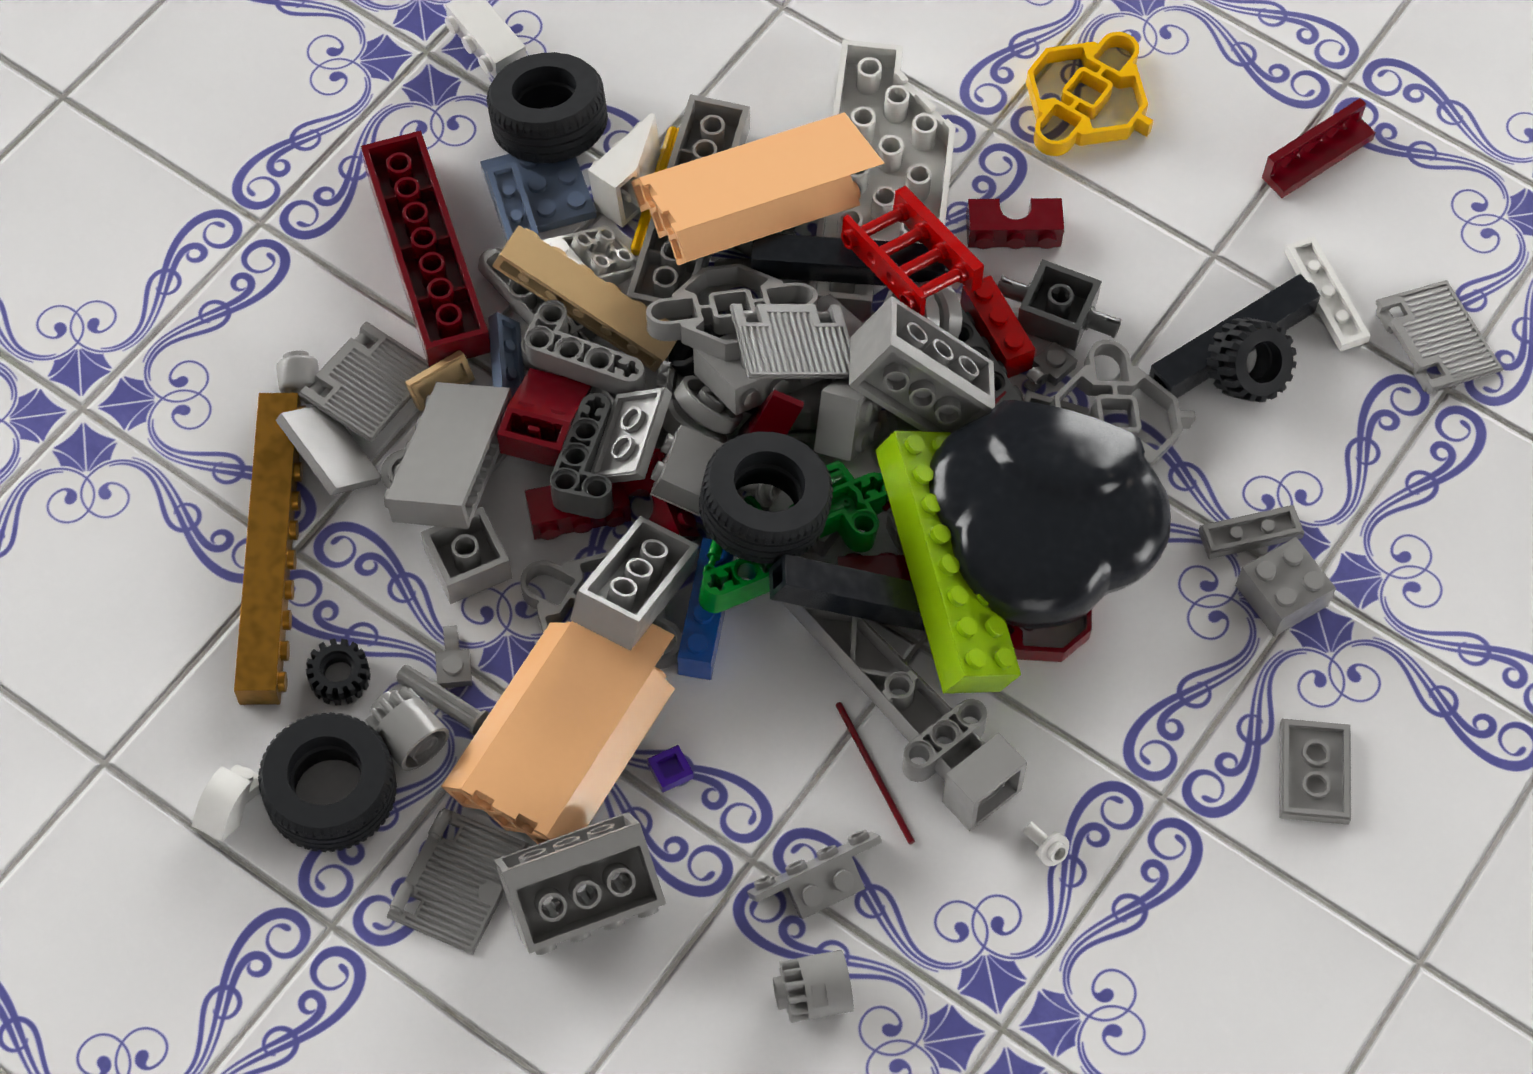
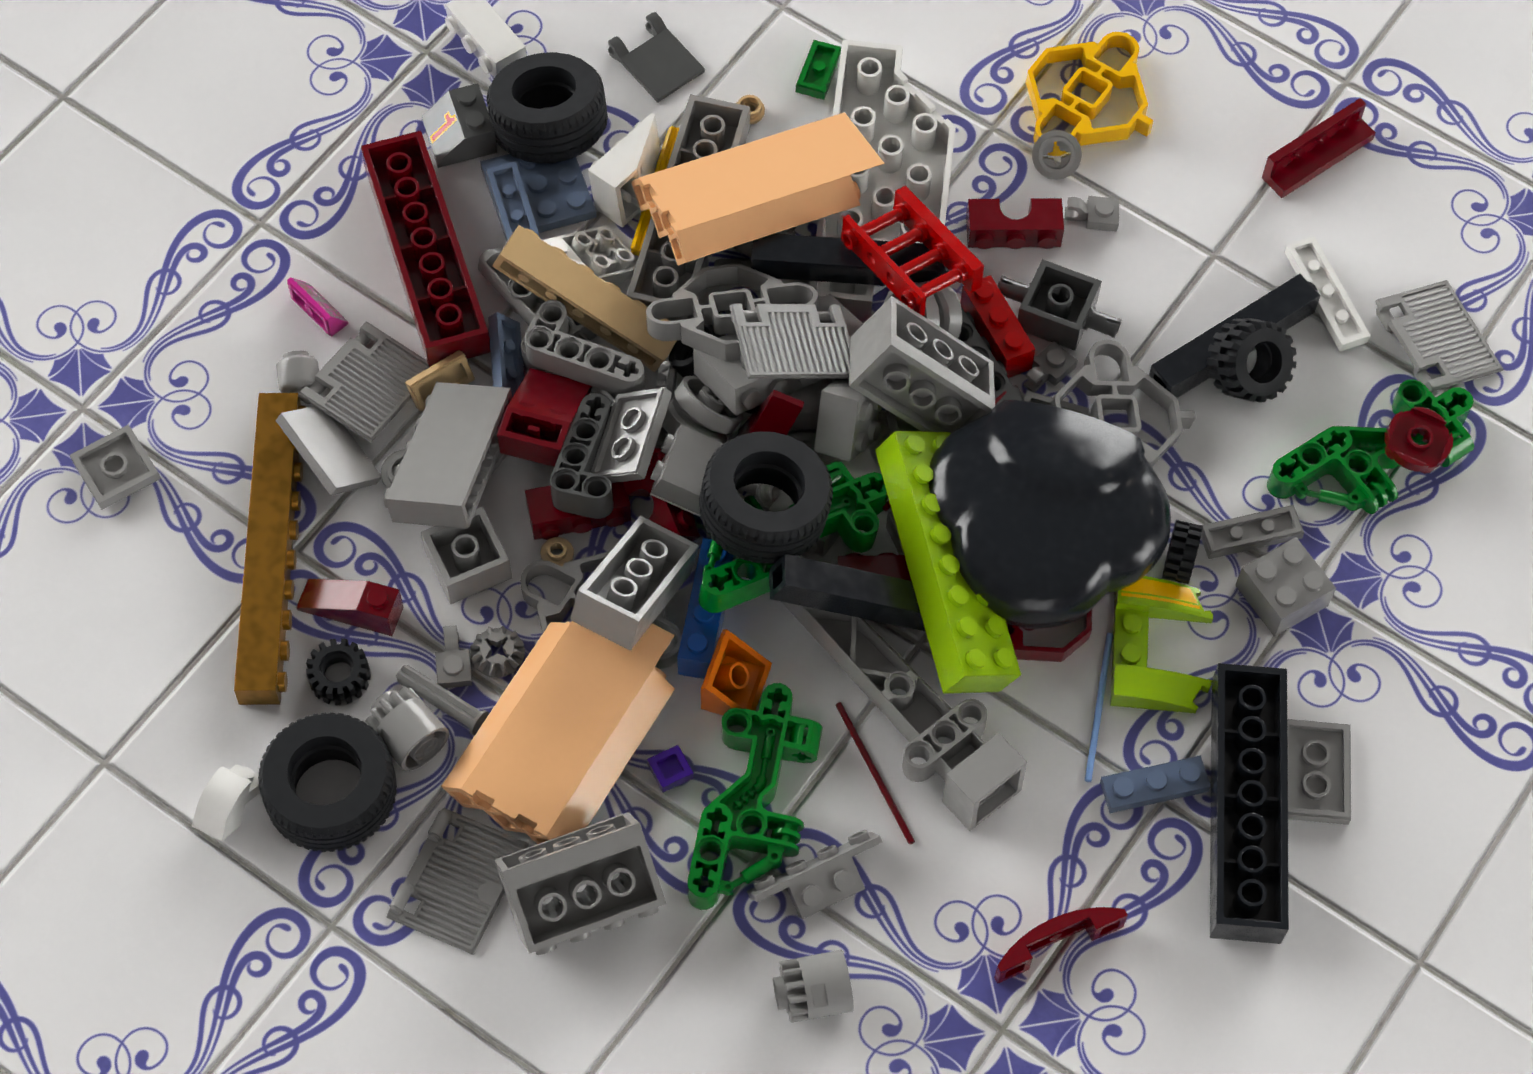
(115, 467): none -> light grey plate
(316, 306): none -> dark pink slope
(353, 603): none -> dark red slope
(460, 127): none -> dark grey slope
(497, 665): none -> light grey gear
(557, 543): none -> tan plate
(660, 63): none -> dark grey flag
(734, 676): none -> orange slope
(755, 106): none -> tan plate
(769, 741): none -> green beam
(818, 69): none -> green plate
(1047, 166): none -> light grey gear
(1051, 849): white plate -> none
(1096, 921): none -> dark red slope
(1098, 212): none -> light grey plate
(1098, 710): none -> light blue piece
(1131, 679): none -> lime wedge
(1155, 784): none -> sand blue plate
(1182, 551): none -> black tyre
(1249, 804): none -> black brick
(1365, 451): none -> green beam
(1411, 455): none -> dark red plate

